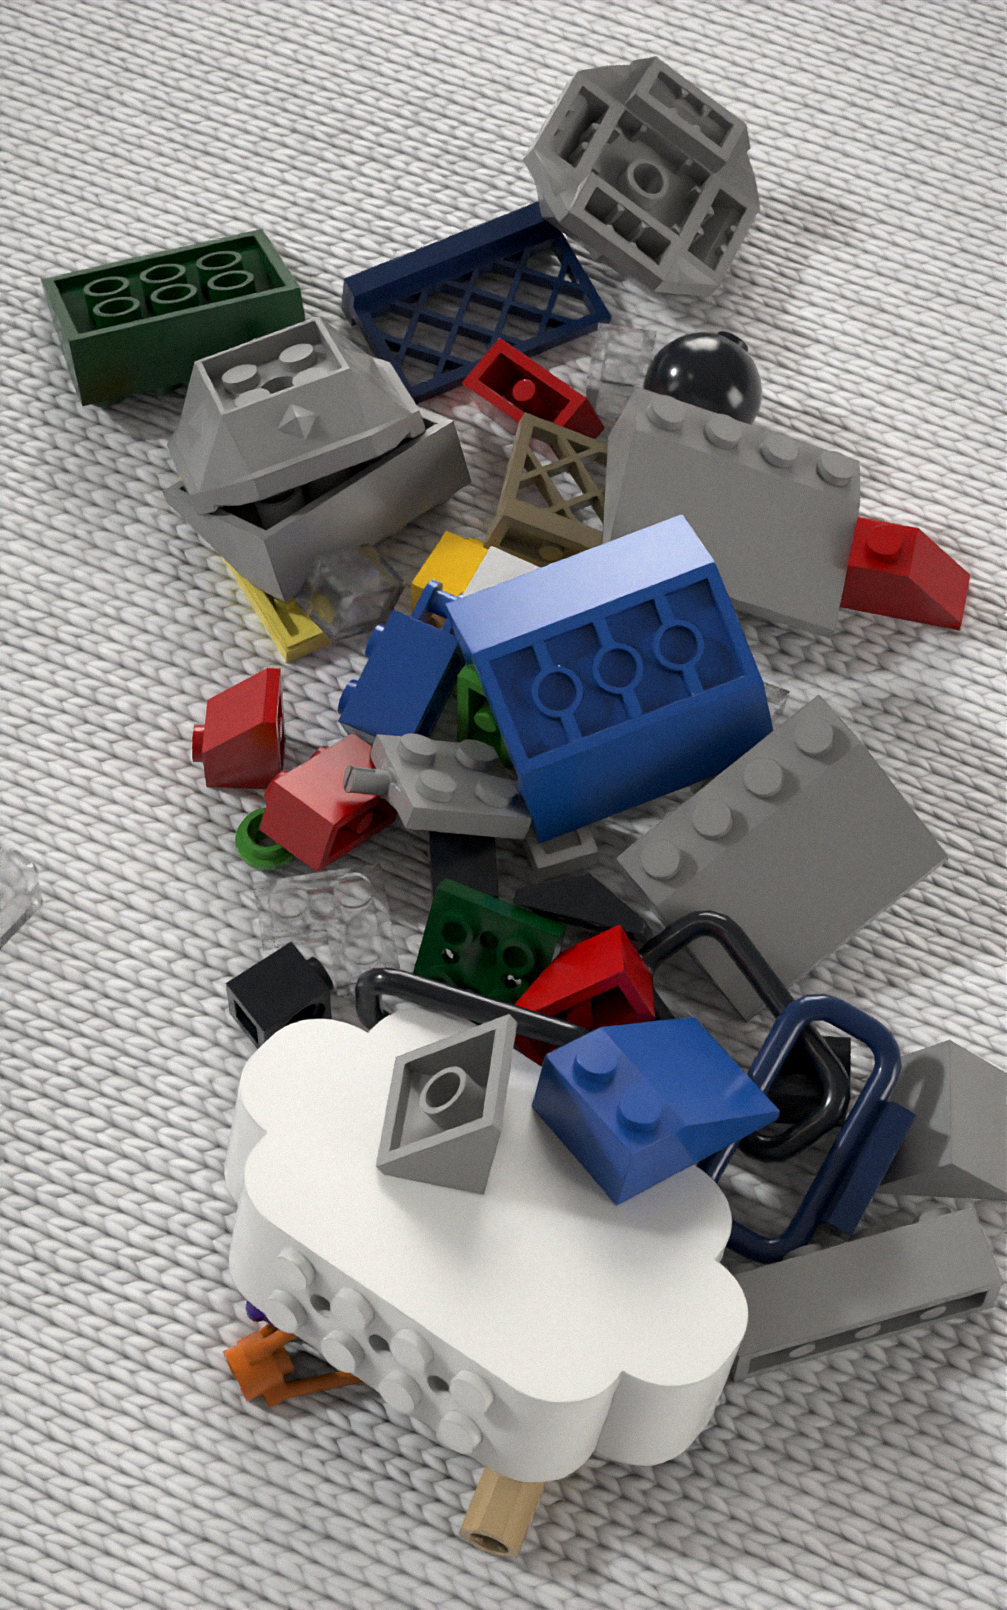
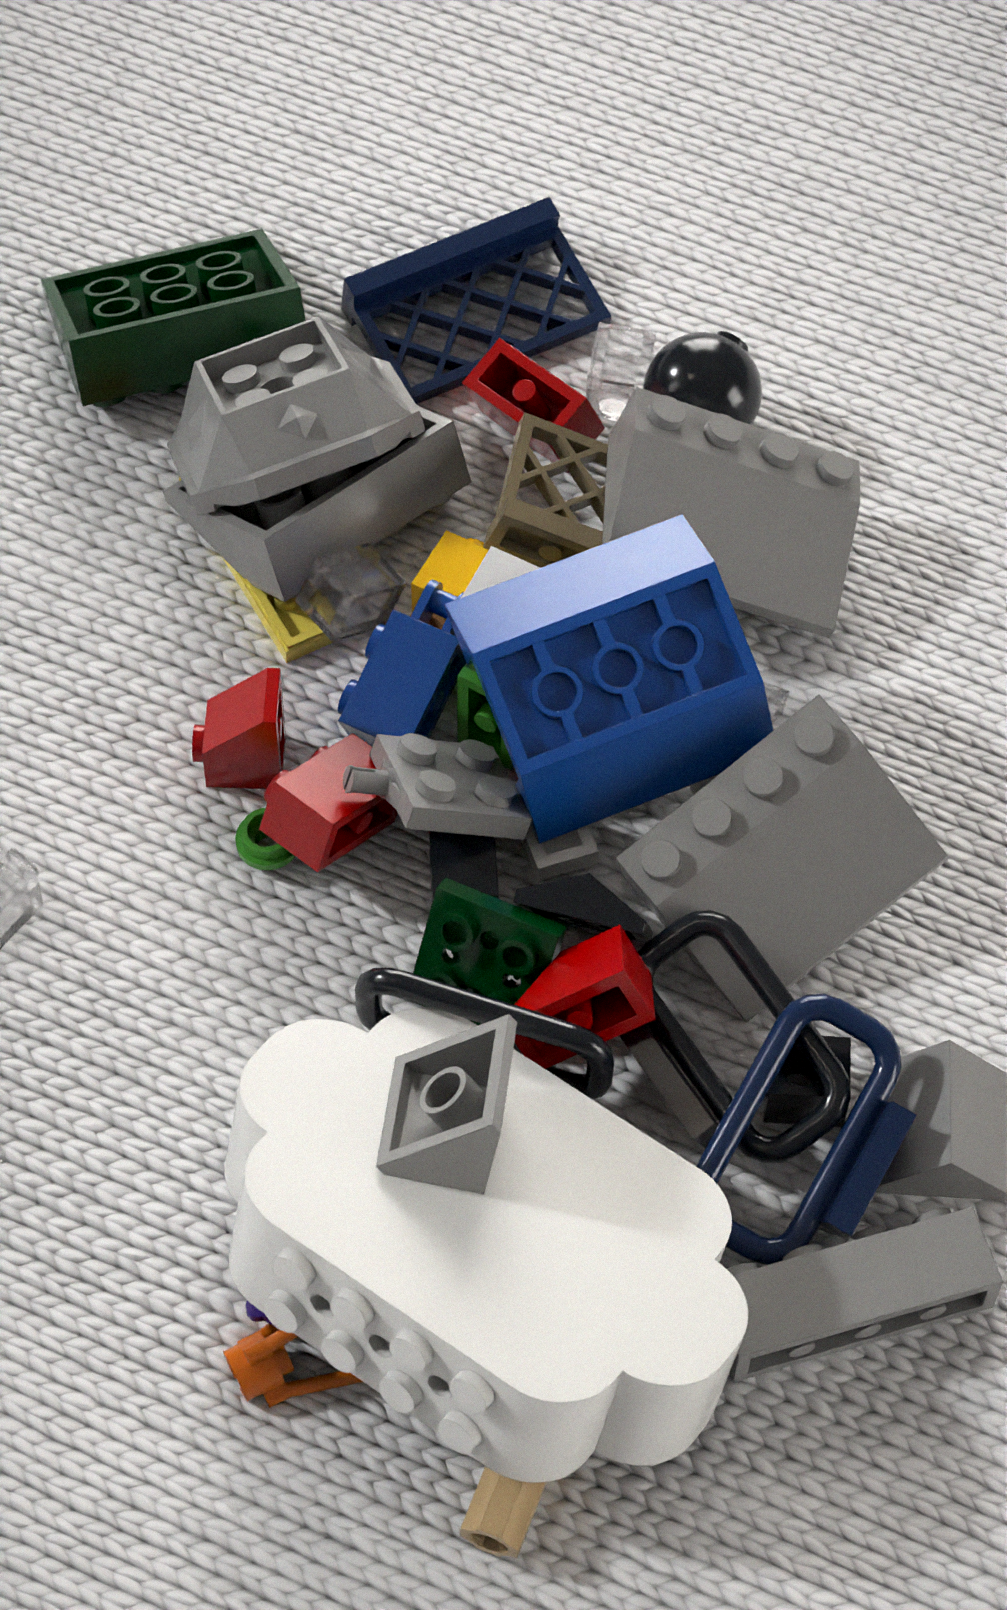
(279, 993): black brick -> none
(332, 906): clear plate -> none
(646, 176): light grey piece -> none
(647, 1102): blue slope -> none
(903, 576): red slope -> none

